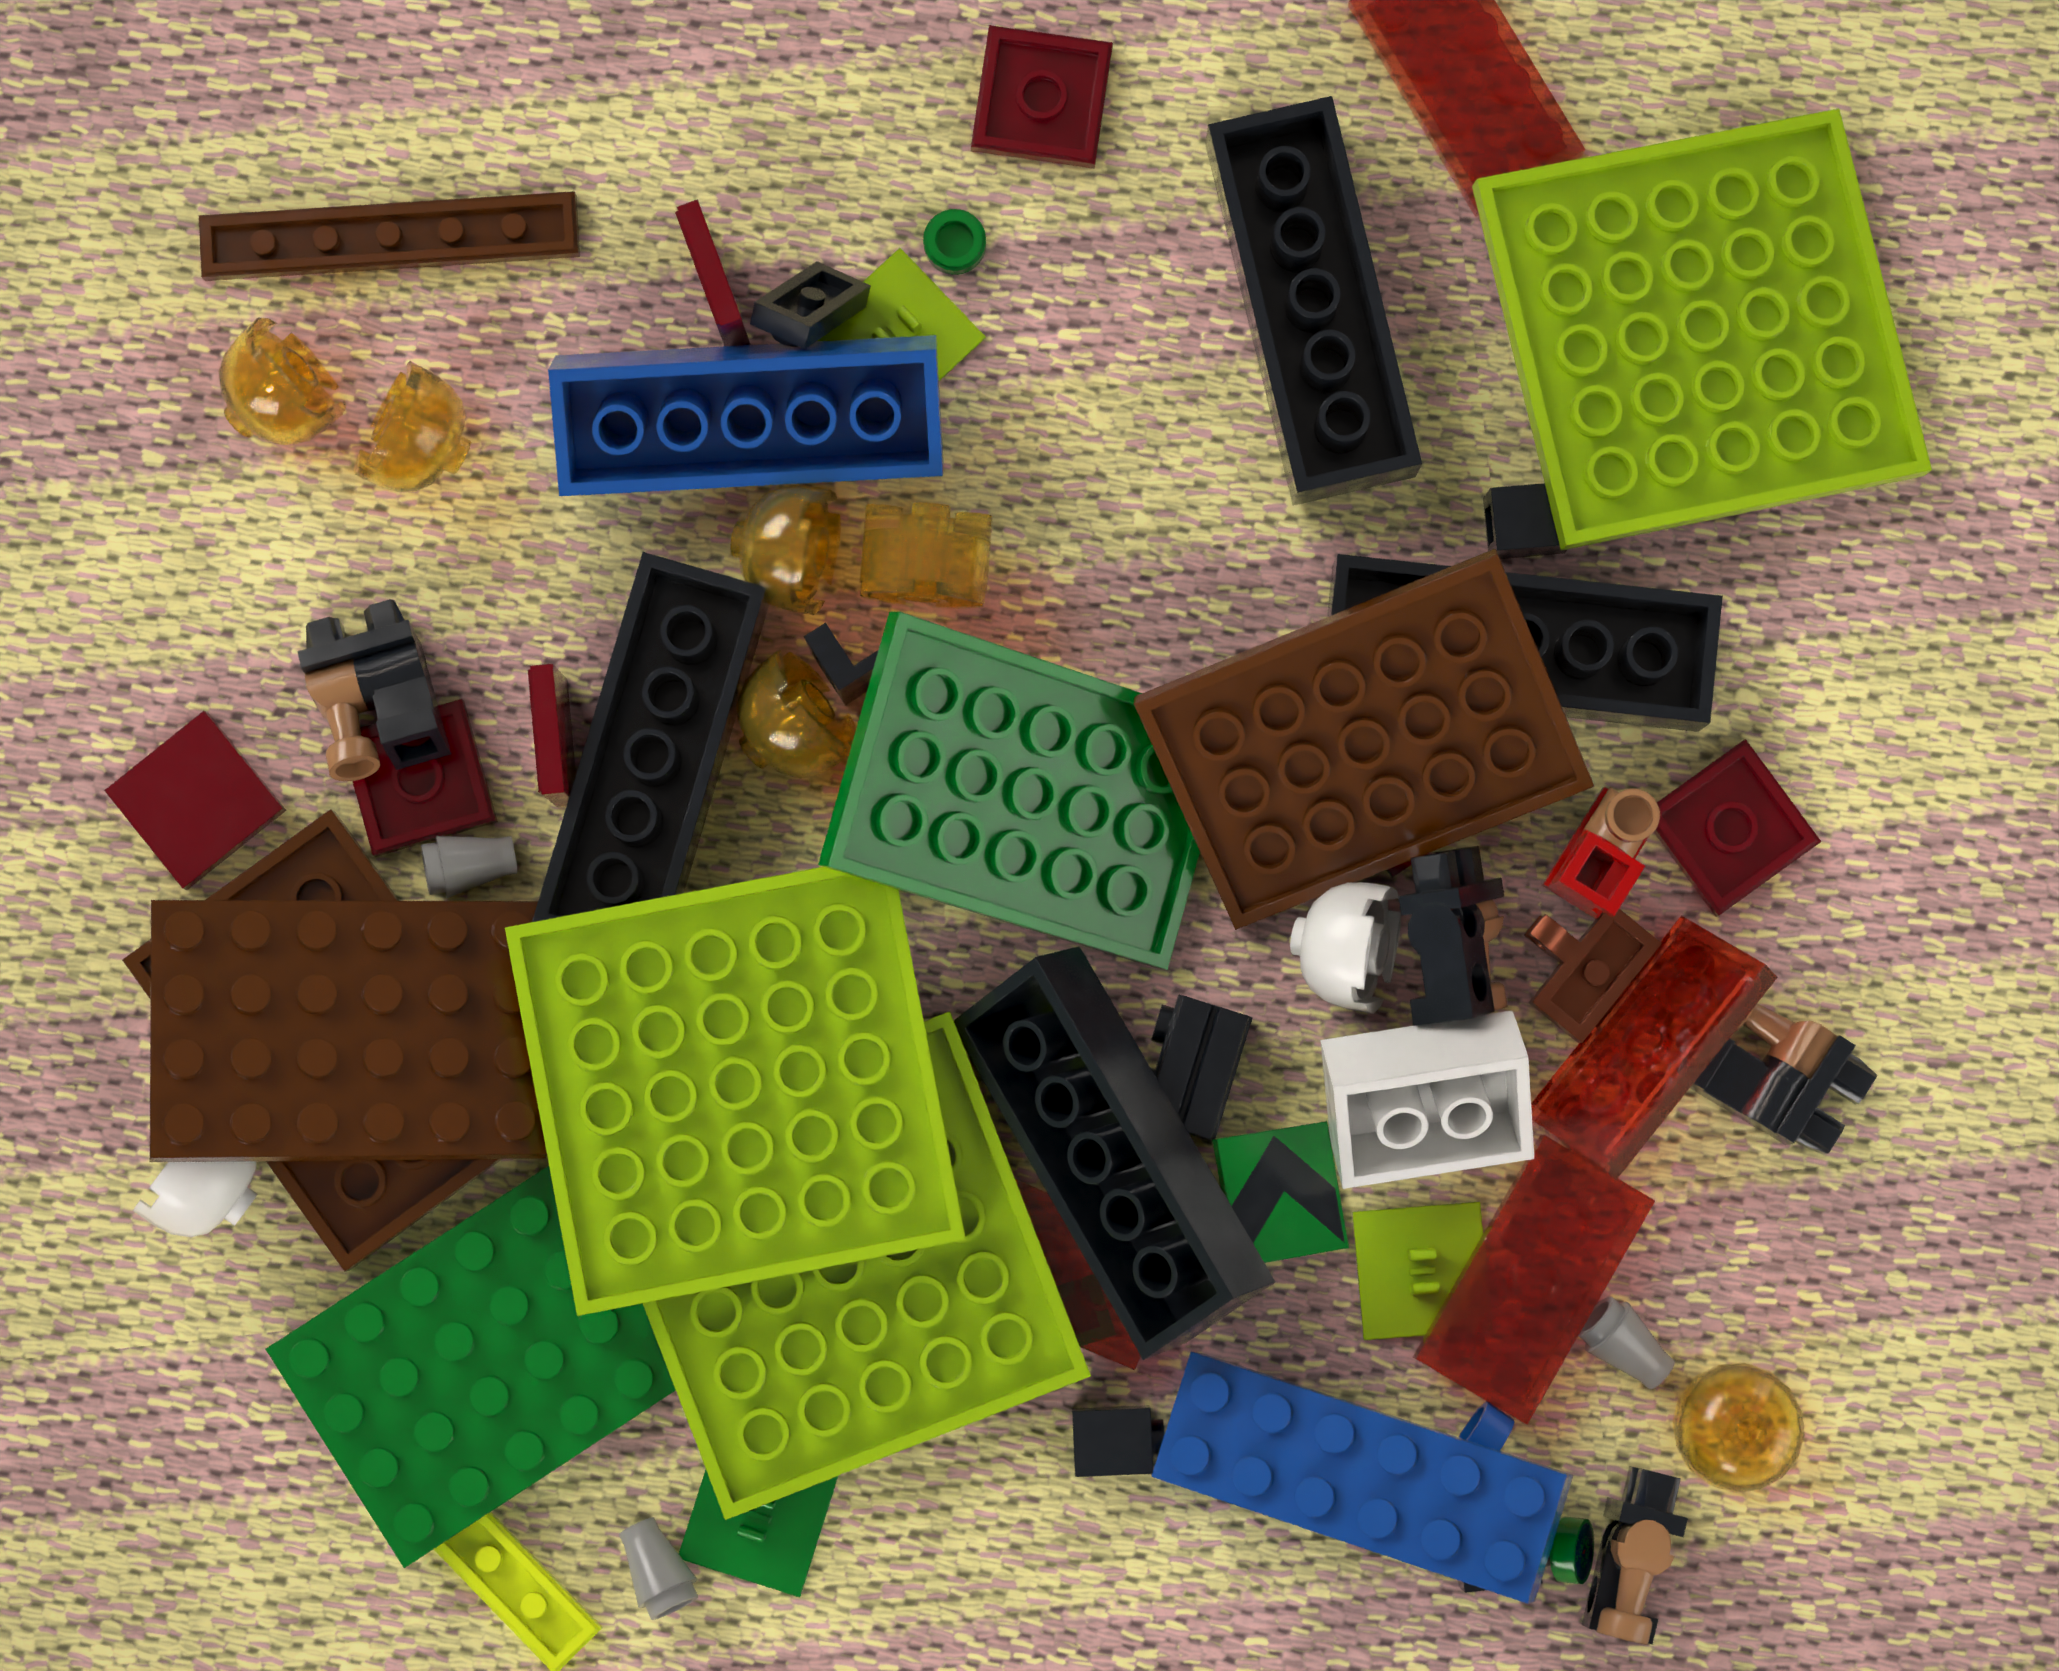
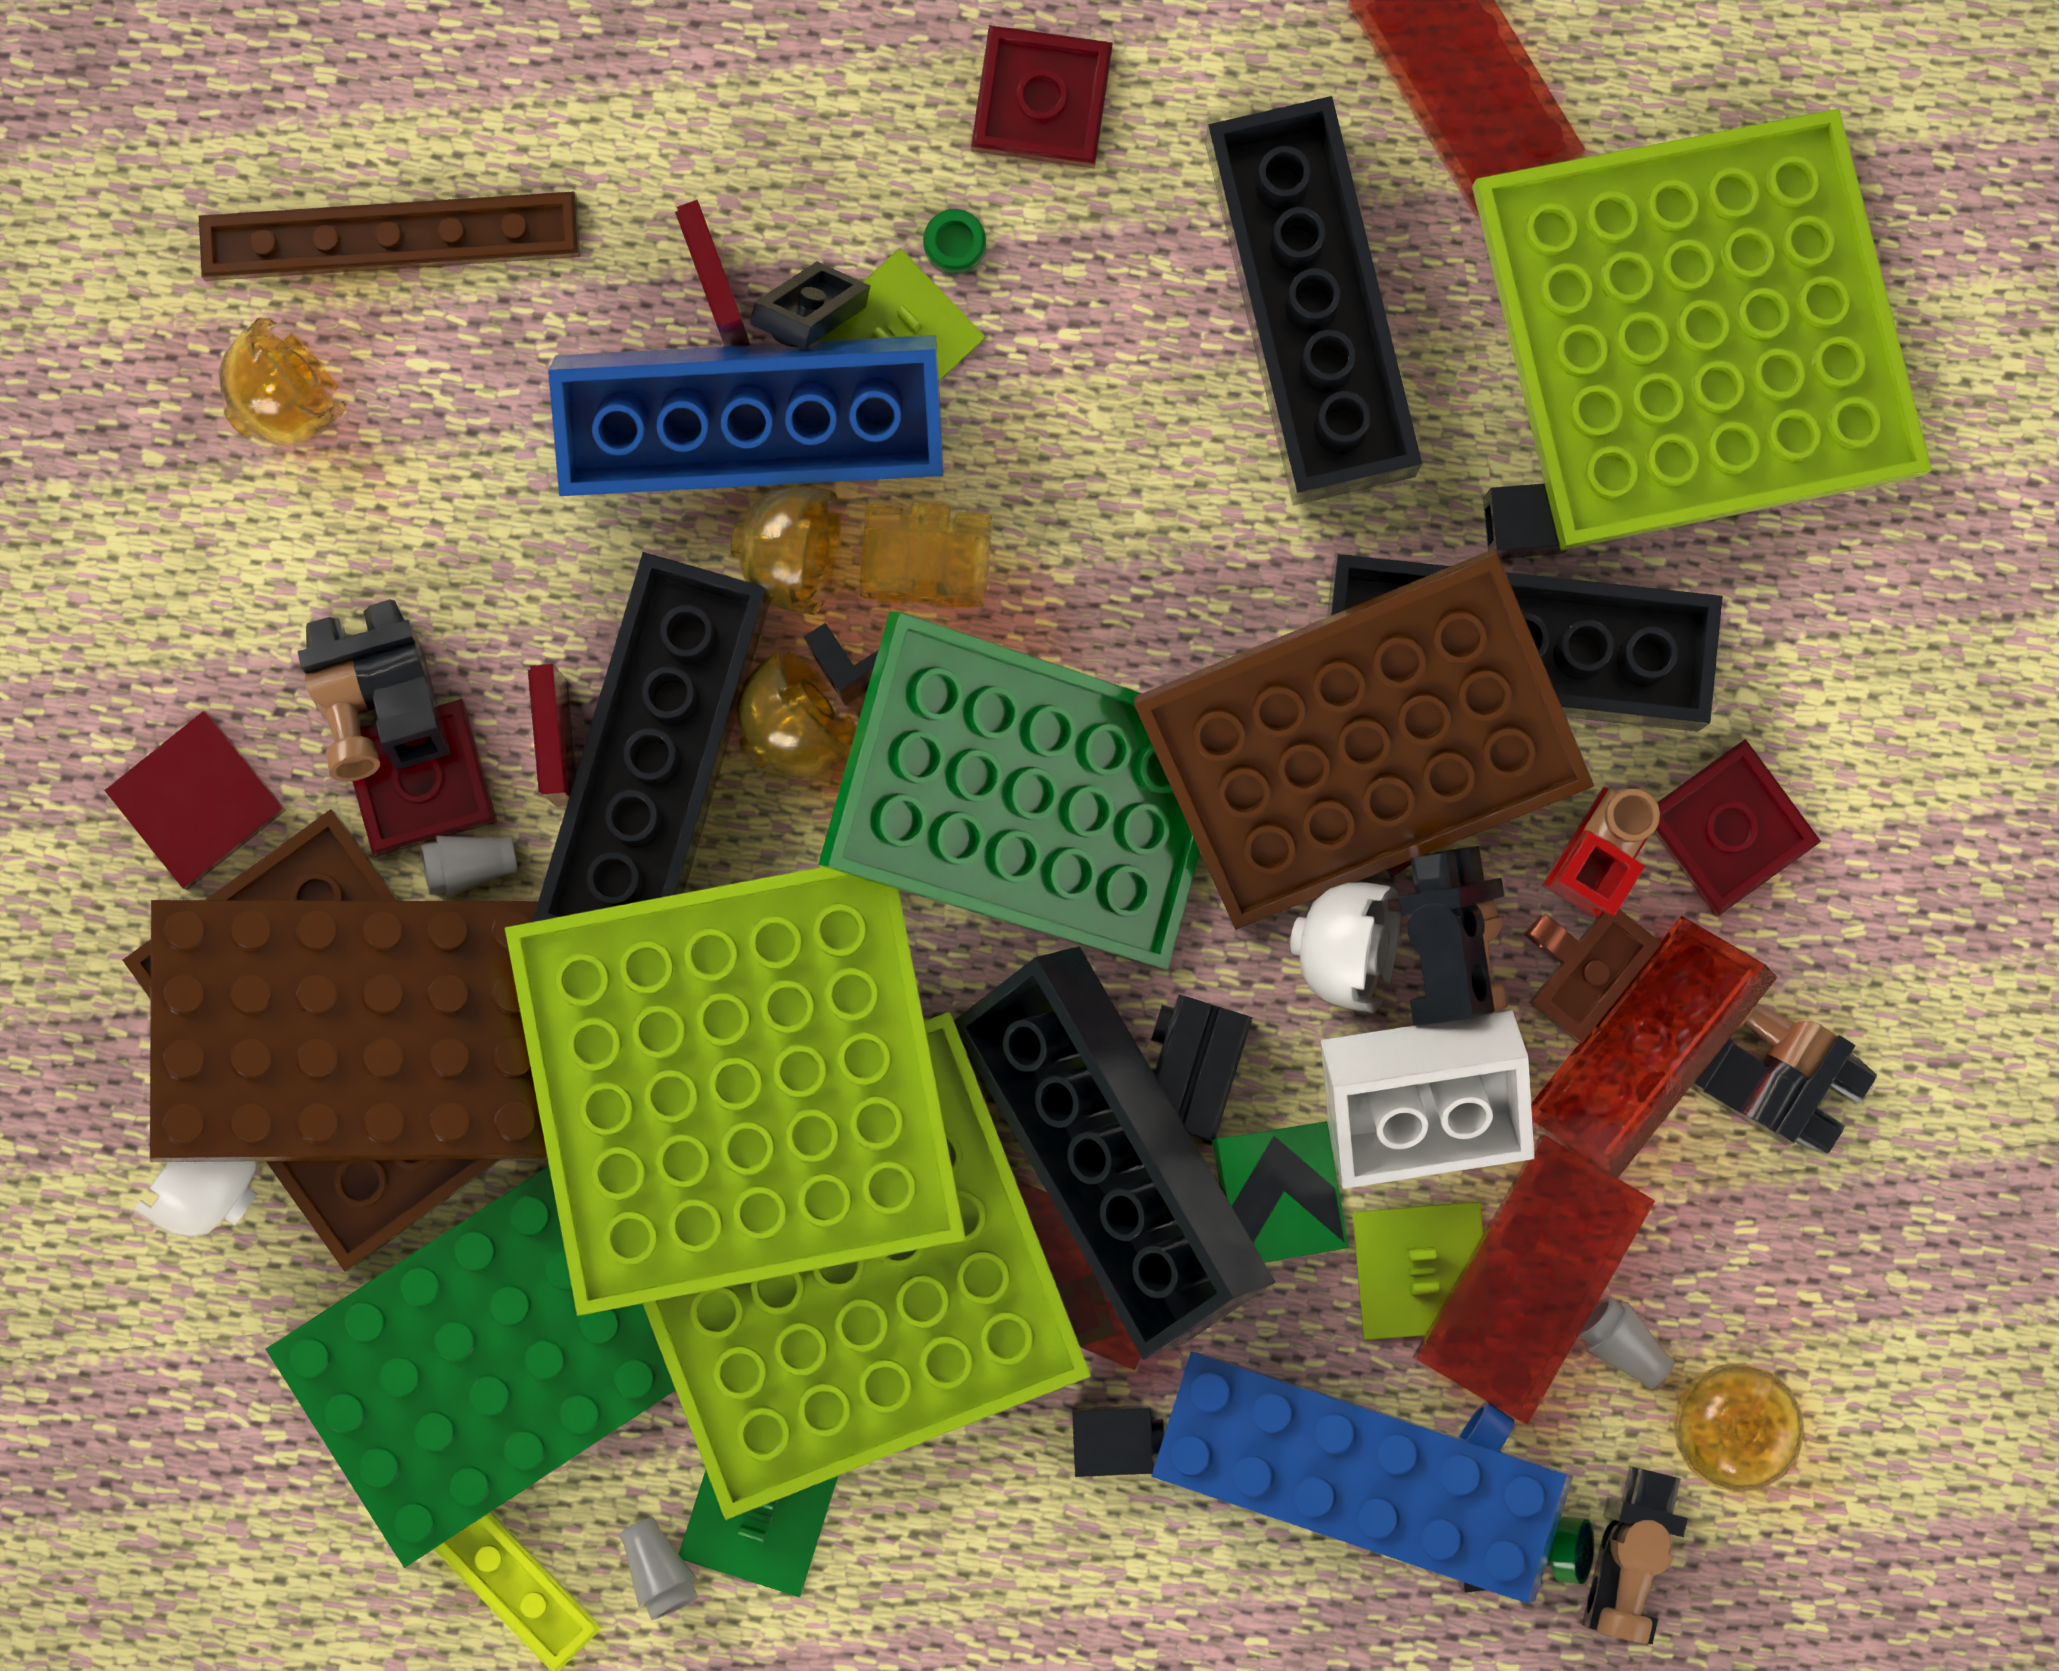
(415, 433): clear yellow cylinder -> none

